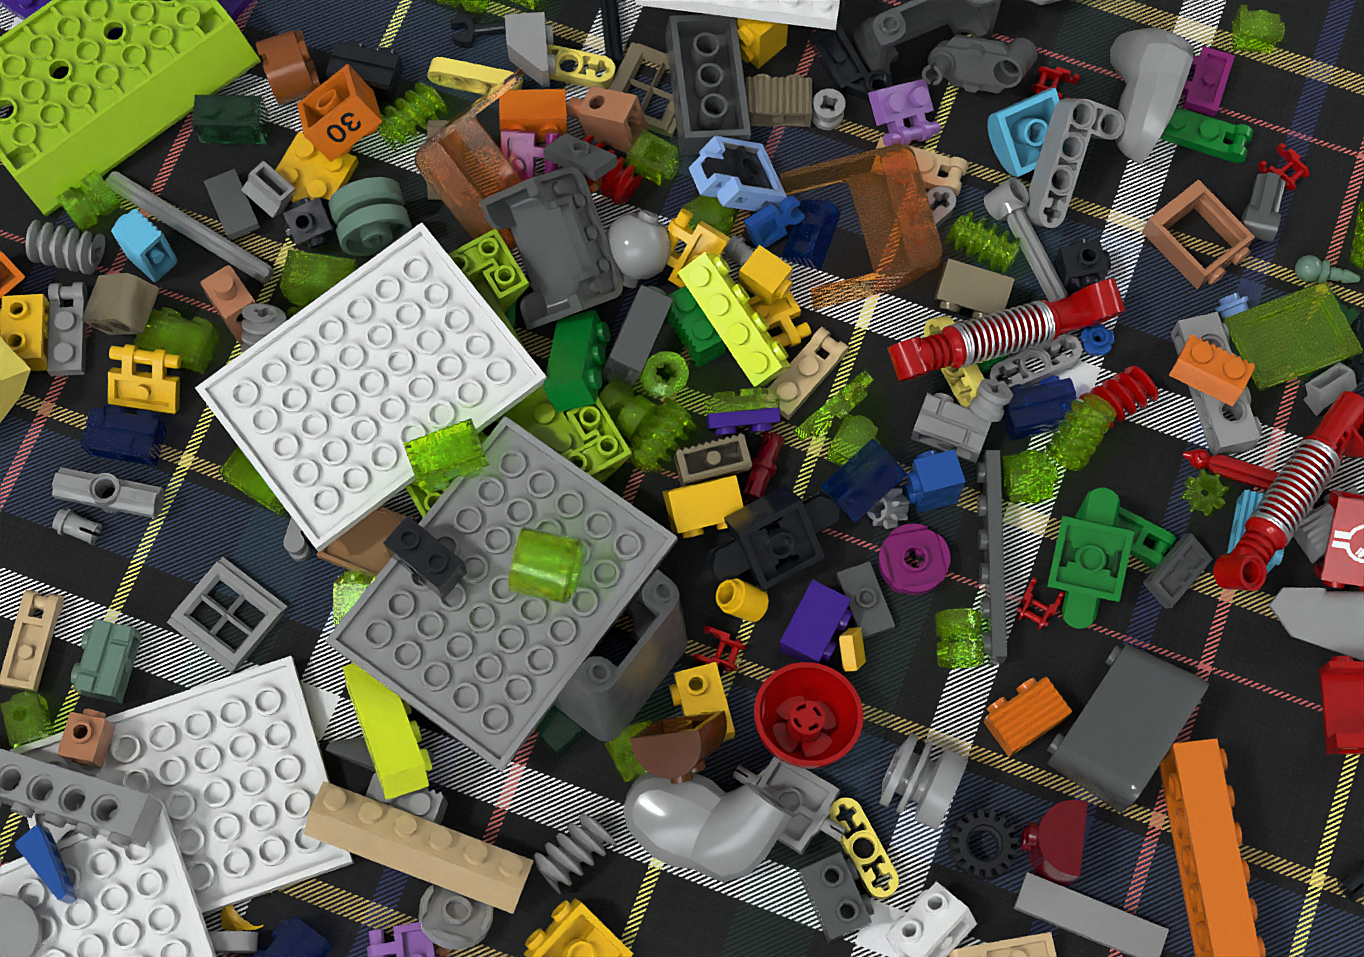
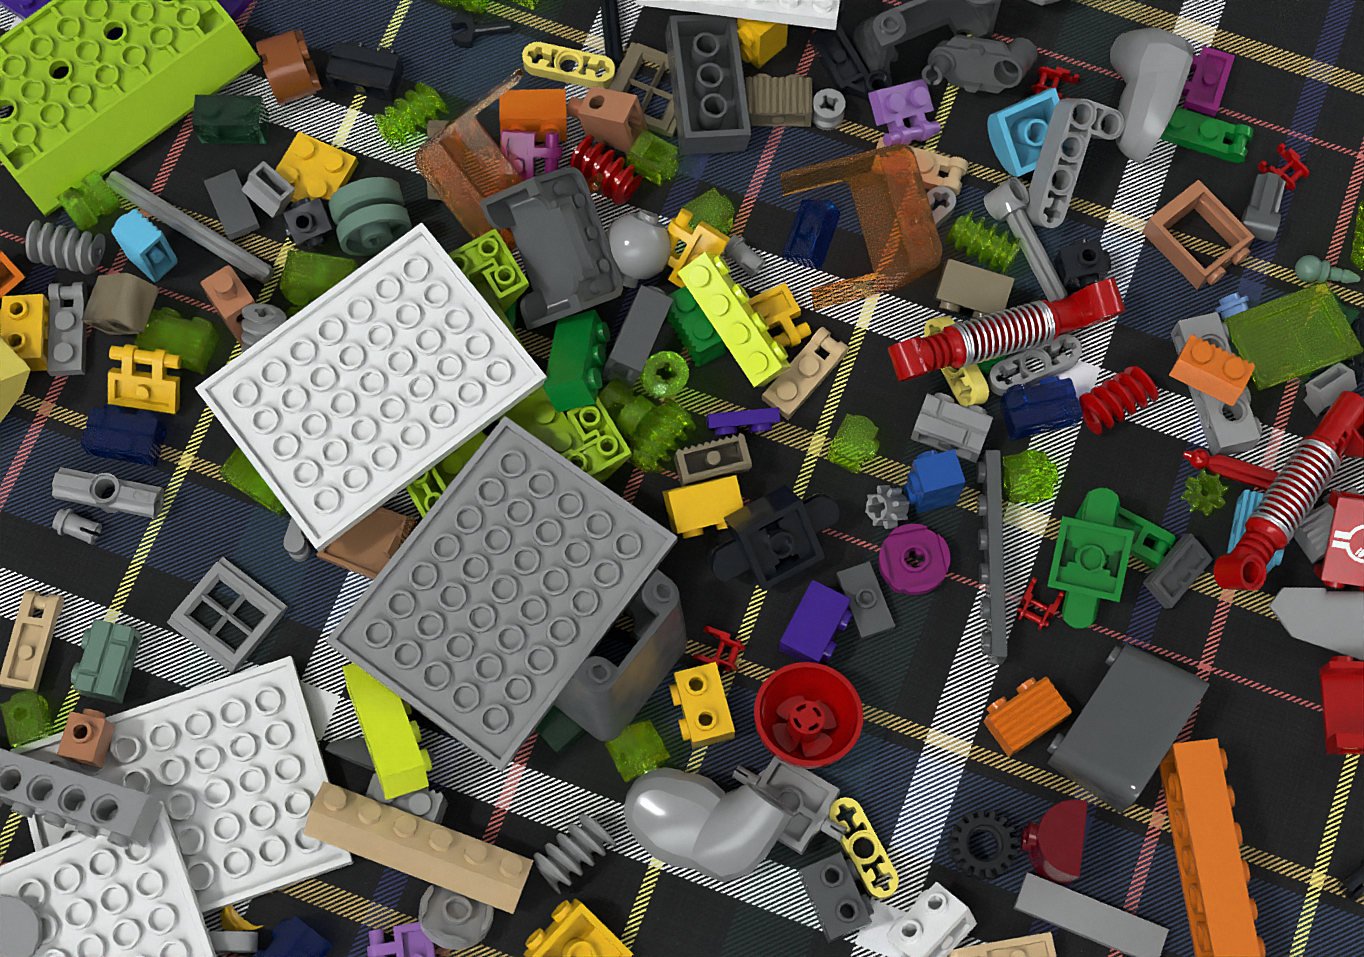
(44, 857): blue slope -> none
(339, 113): orange brick -> none
(347, 591): clear neon green brick -> none
(425, 557): black brick -> none
(446, 455): clear neon green brick -> none
(467, 75): light yellow beam -> none
(528, 45): light grey slope -> none
(546, 565): clear neon green piece -> none
(587, 158): dark grey plate -> none
(679, 745): reddish brown brick -> none
(737, 174): light blue piece -> none
(742, 600): yellow brick -> none
(749, 400): clear neon green plate -> none
(763, 466): dark red pin -> none
(766, 276): yellow brick -> none
(770, 222): blue plate -> none
(839, 404): clear neon green plate -> none
(852, 649): yellow tile -> none
(864, 480): clear blue brick -> none
(923, 781): light grey wheel -> none
(959, 626): clear neon green wheel -> none
(991, 400): light grey wheel -> none
(1081, 432): clear neon green piece -> none
(1093, 347): blue plate -> none
(1256, 30): clear neon green brick -> none

